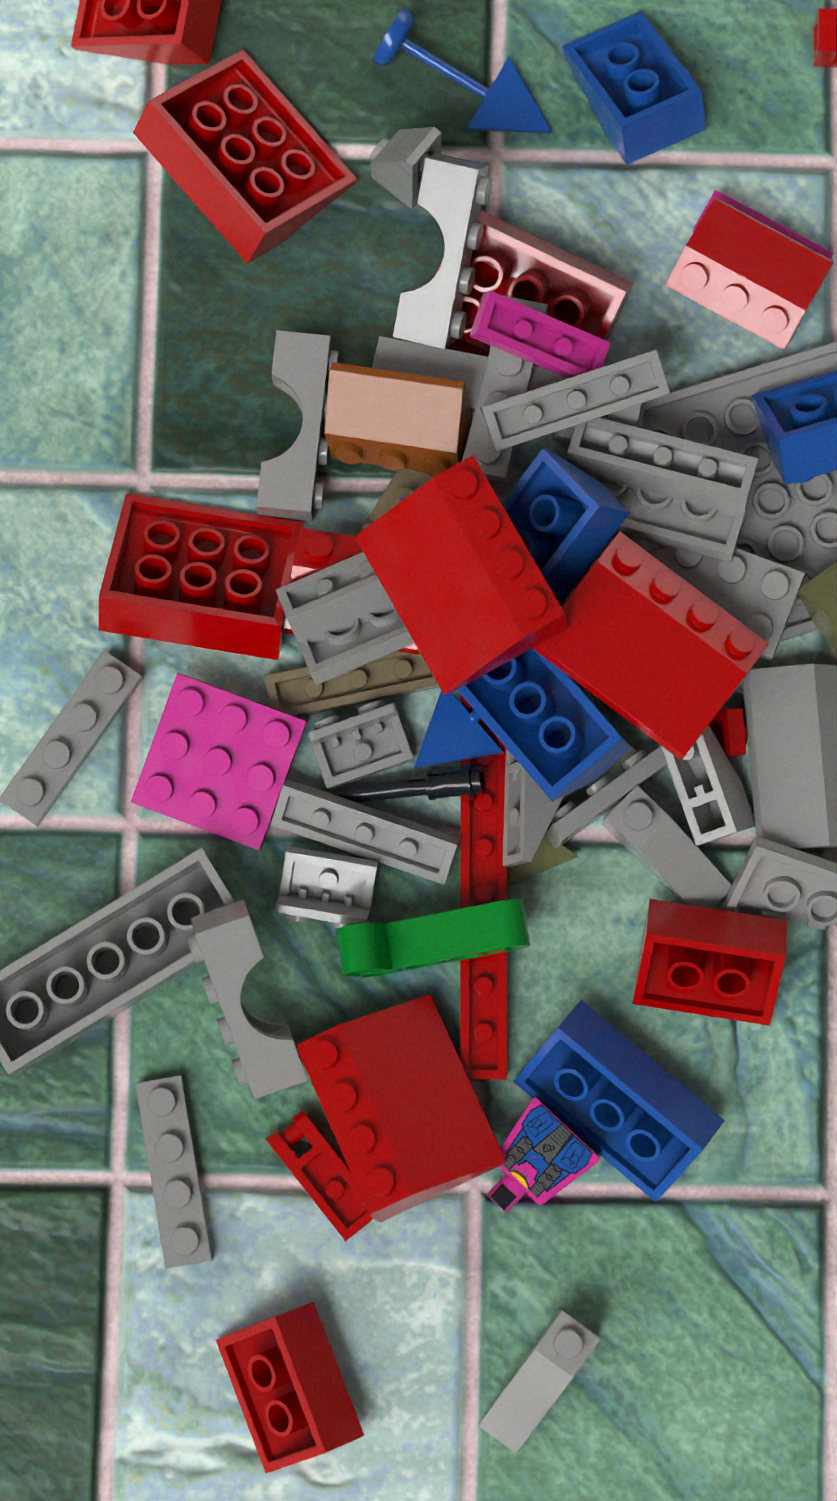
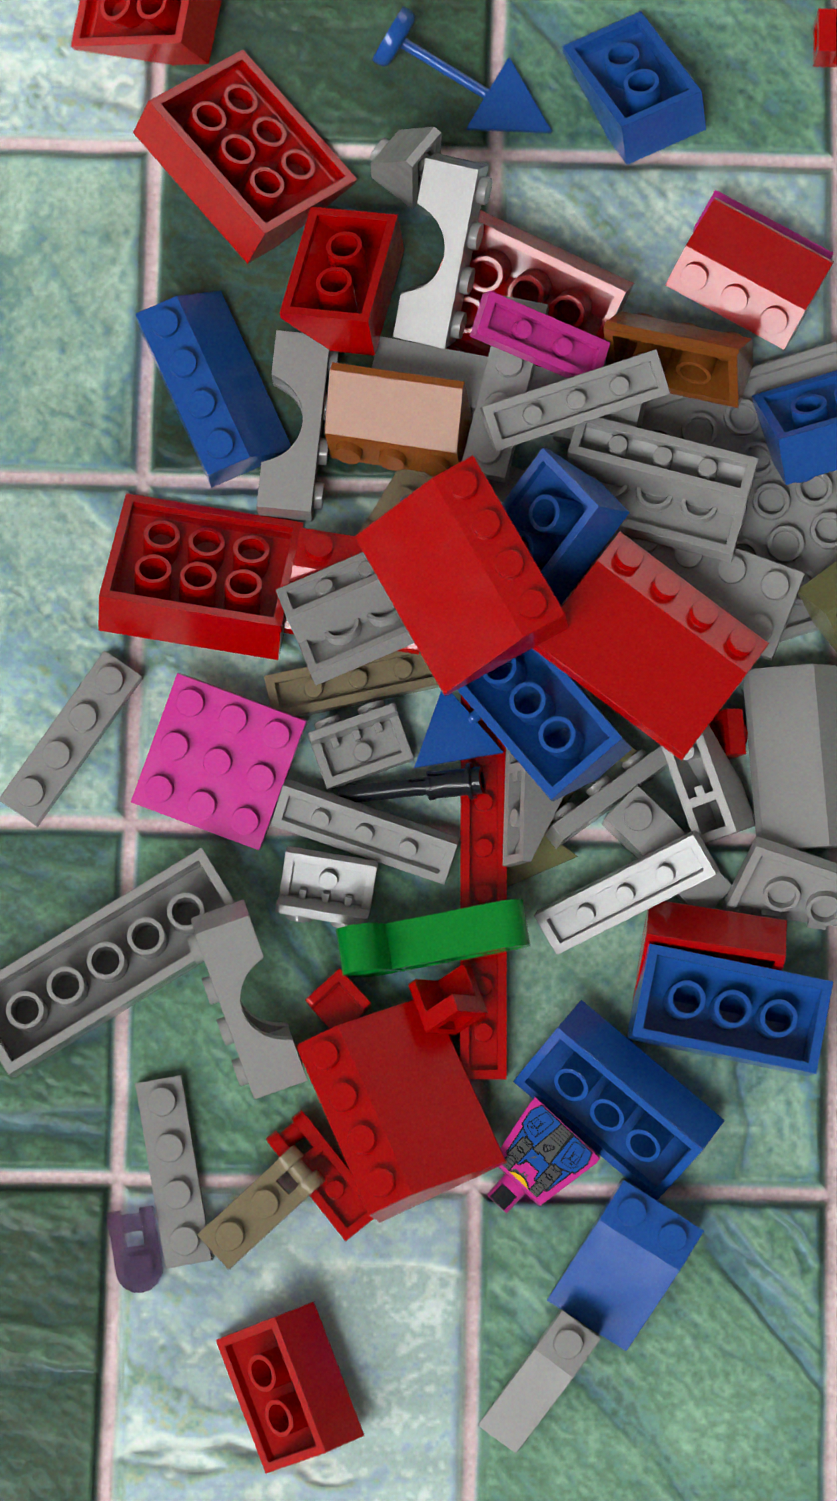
(137, 1266): none -> clear purple plate
(213, 384): none -> blue slope
(259, 1208): none -> dark tan plate
(338, 1000): none -> red panel
(344, 278): none -> red slope
(449, 1003): none -> red panel
(625, 1265): none -> blue slope
(626, 892): none -> plate
(694, 359): none -> dark orange slope
(730, 1010): none -> blue slope

